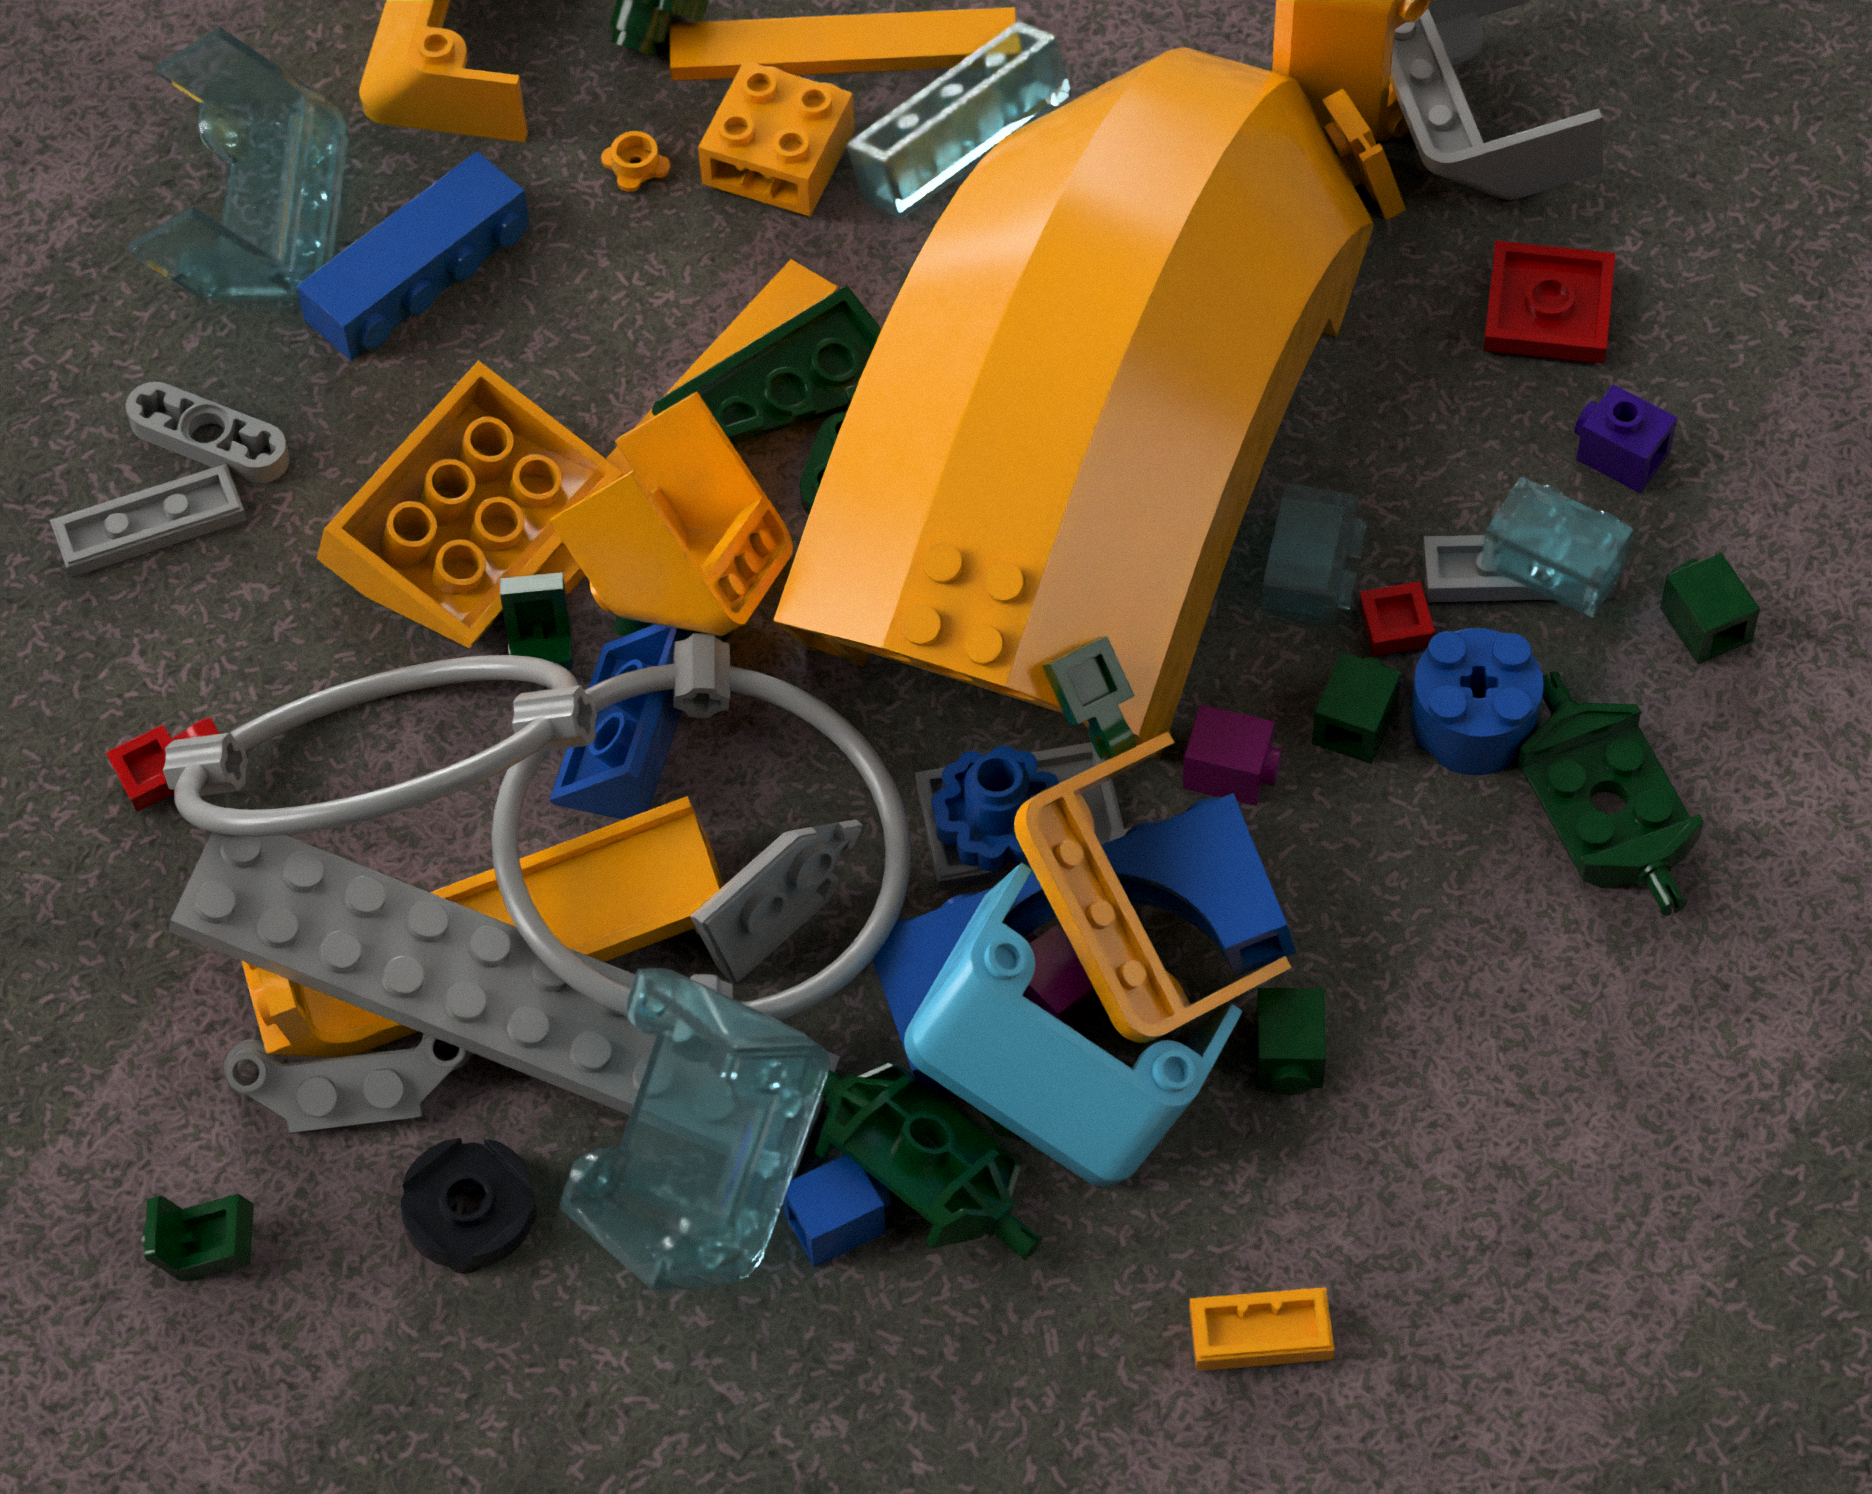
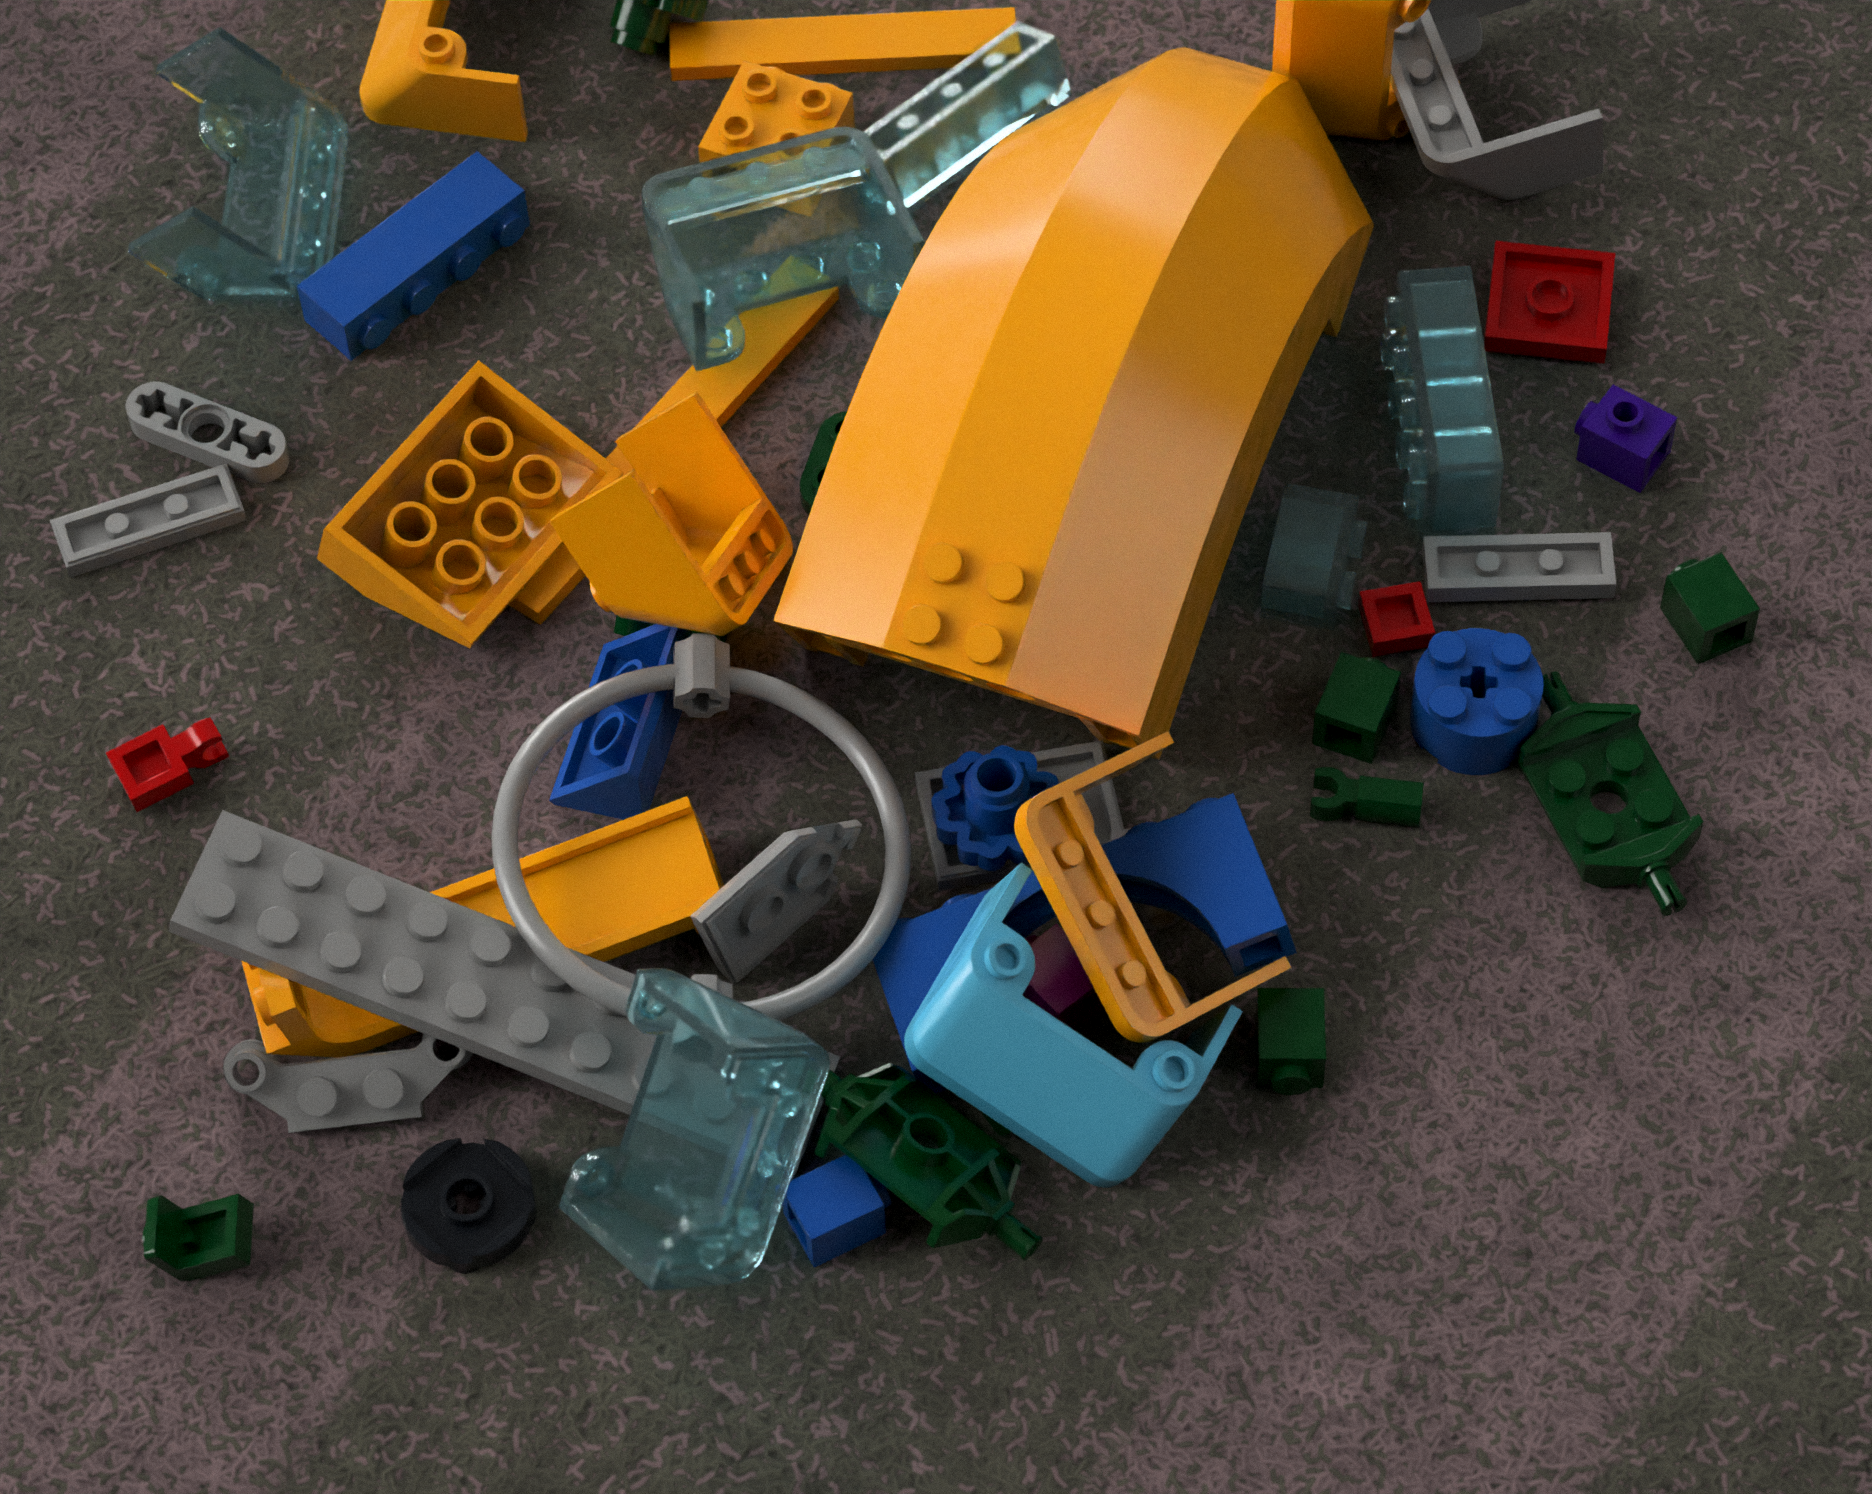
(218, 762): light grey piece -> none
(537, 617): dark green bracket -> none
(633, 147): light orange plate -> none
(776, 230): none -> clear light blue windscreen
(789, 373): dark green wing -> none
(1090, 688): dark green plate -> none
(1231, 755): magenta brick -> none
(1261, 1329): light orange plate -> none
(1360, 155): light orange plate -> none
(1367, 798): none -> dark green bar
(1442, 403): none -> clear light blue brick
(1557, 546): clear light blue brick -> none

